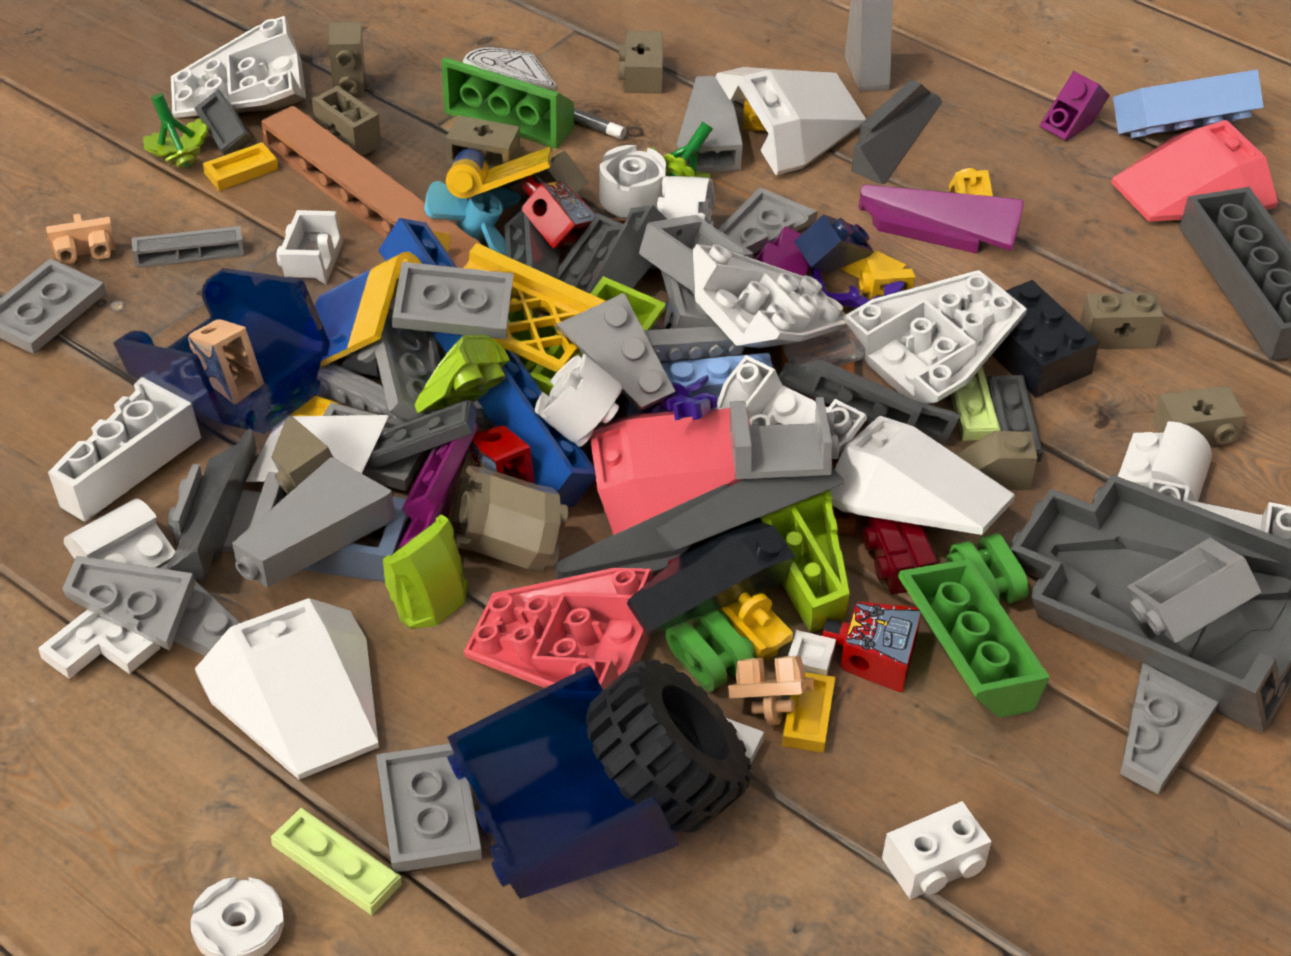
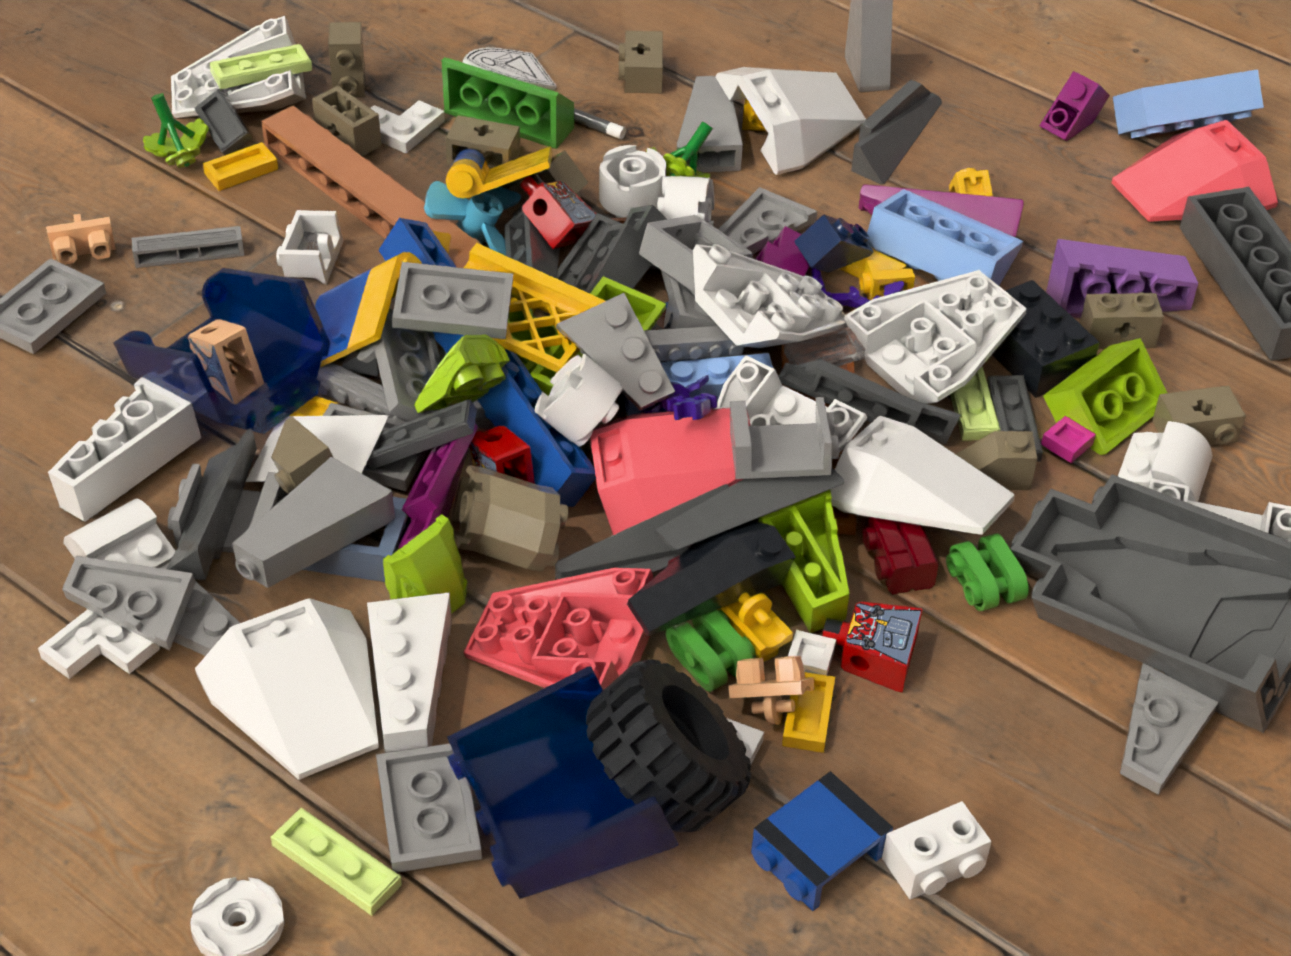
(259, 66): none -> yellowish green tile
(409, 660): none -> white wedge
(410, 127): none -> white plate
(818, 838): none -> blue panel
(939, 239): none -> light blue slope
(977, 636): bright green slope -> none
(1068, 439): none -> dark pink plate
(1102, 269): none -> medium lavender wedge
(1110, 394): none -> lime slope
(1193, 590): light grey window -> none

